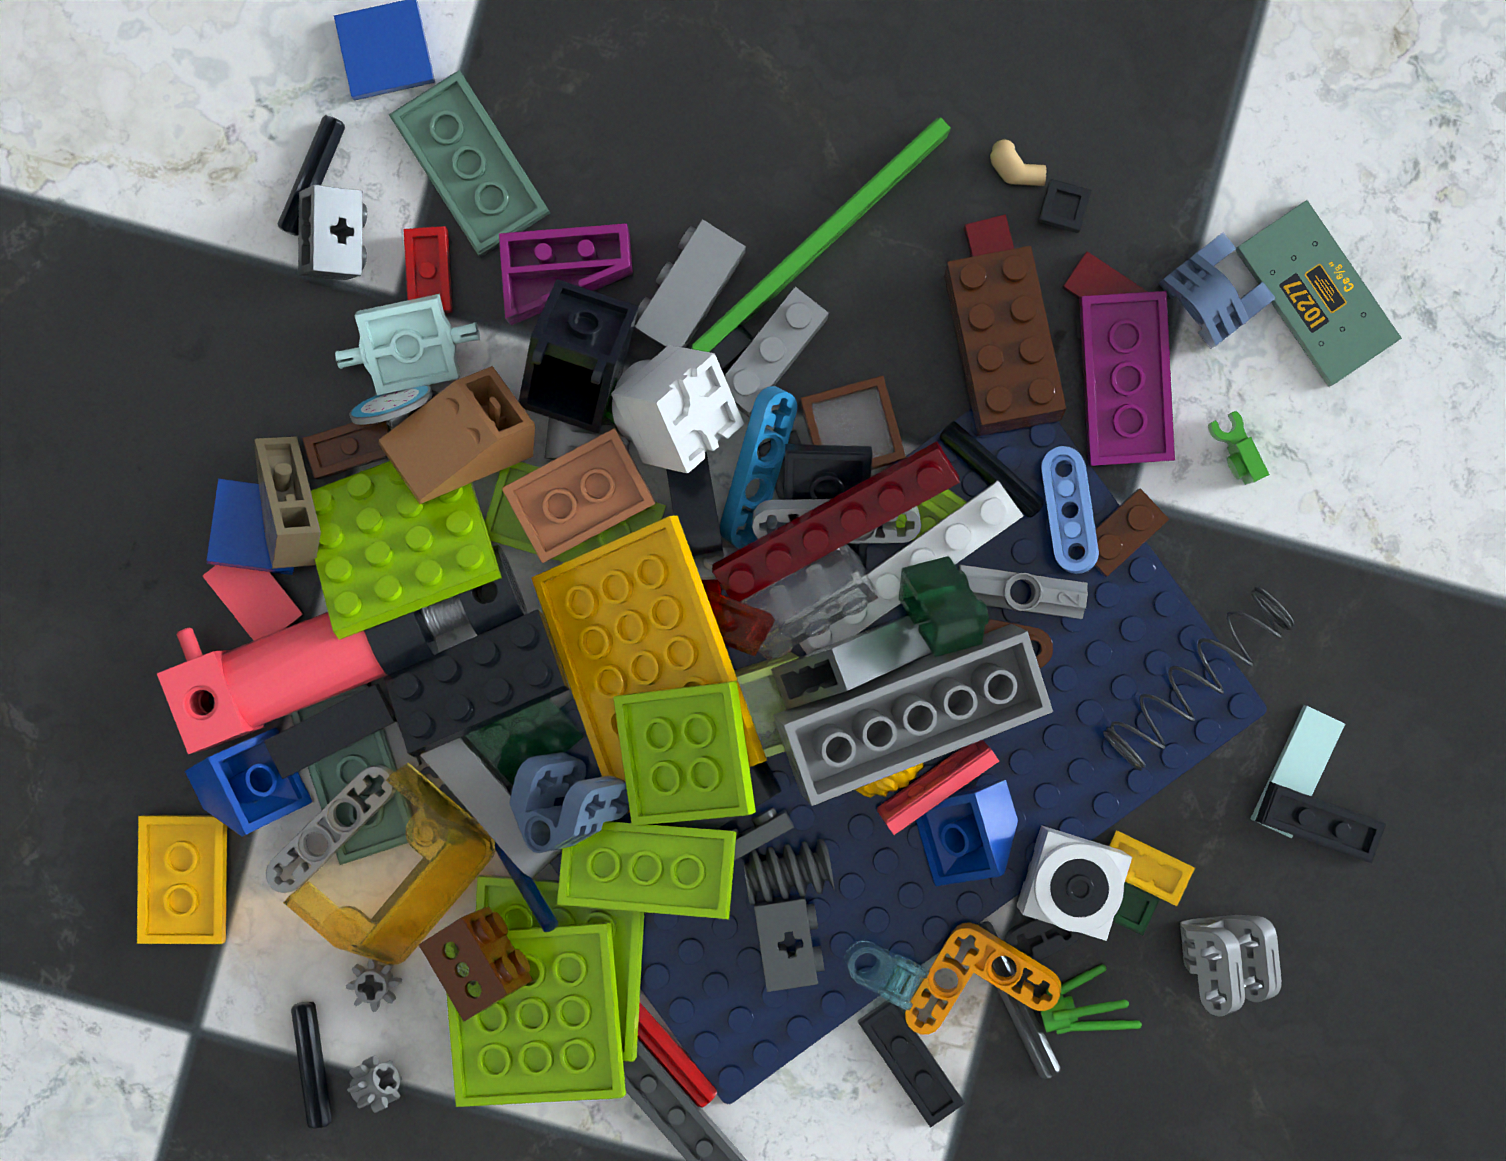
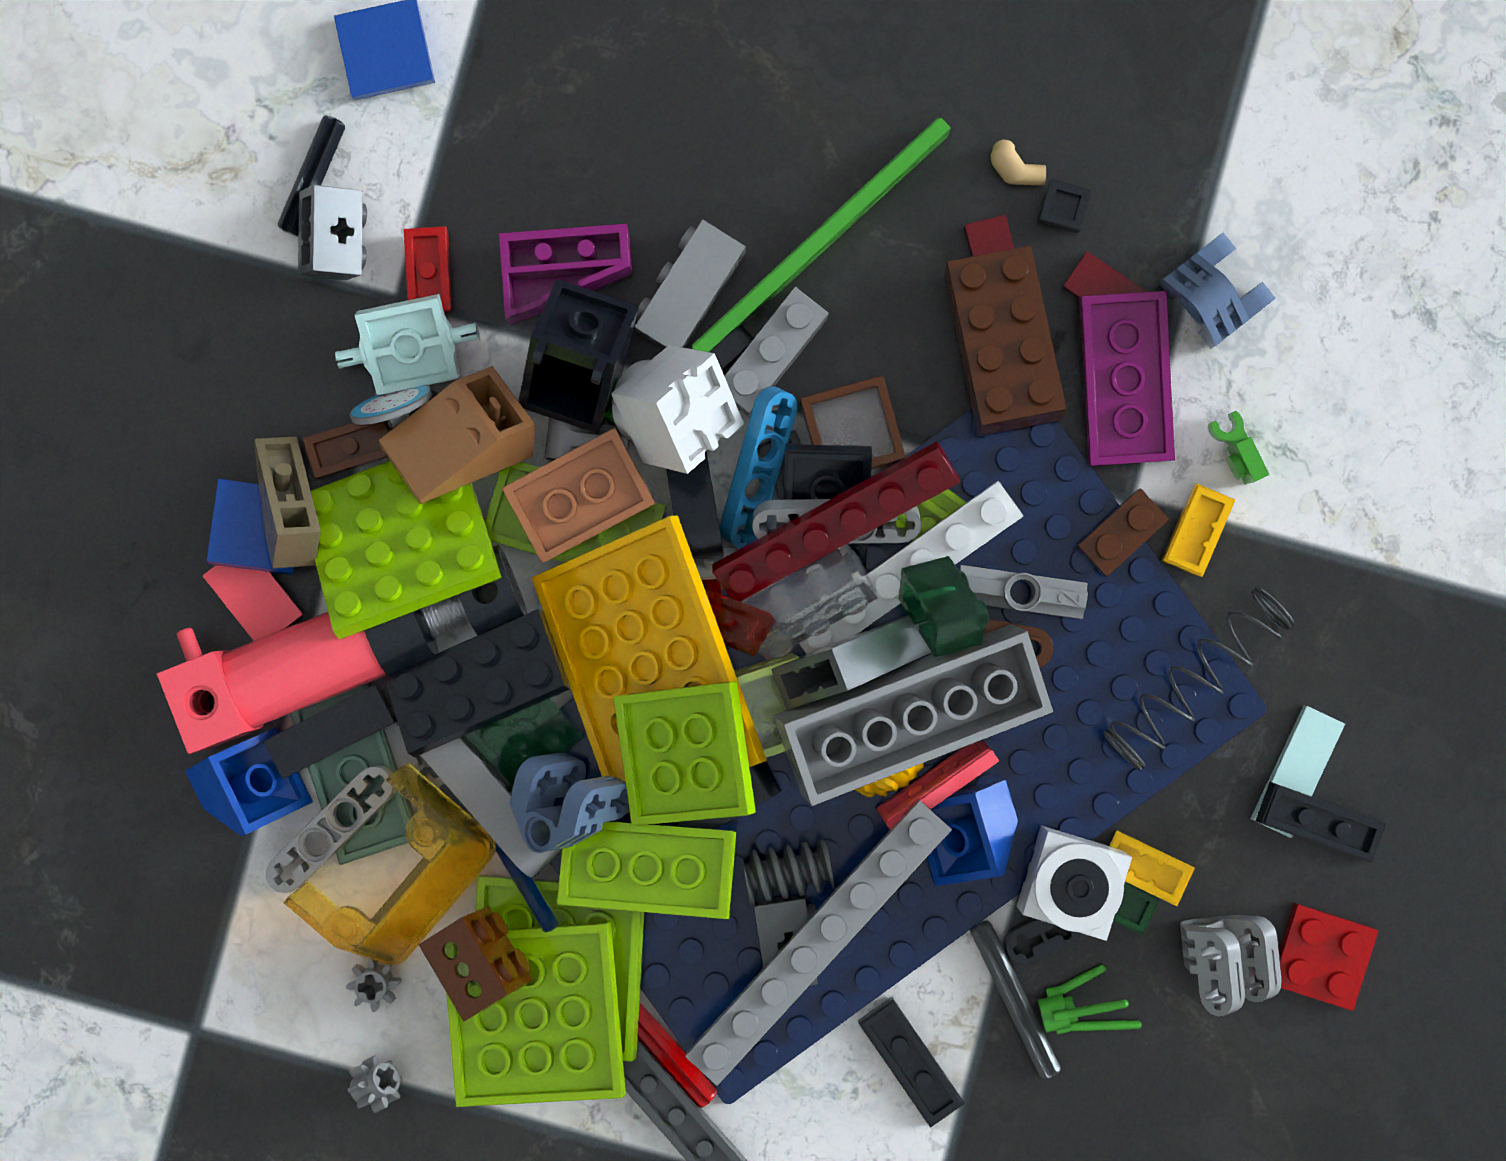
(181, 879): yellow plate -> none
(311, 1065): black axle -> none
(469, 163): sand green tile -> none
(767, 827): dark grey plate -> none
(817, 942): none -> light grey plate
(891, 977): clear light blue piece -> none
(980, 963): light orange beam -> none
(991, 468): black axle -> none
(1069, 491): light blue plate -> none
(1198, 530): none -> yellow plate
(1318, 293): sand green tile -> none
(1325, 956): none -> red plate

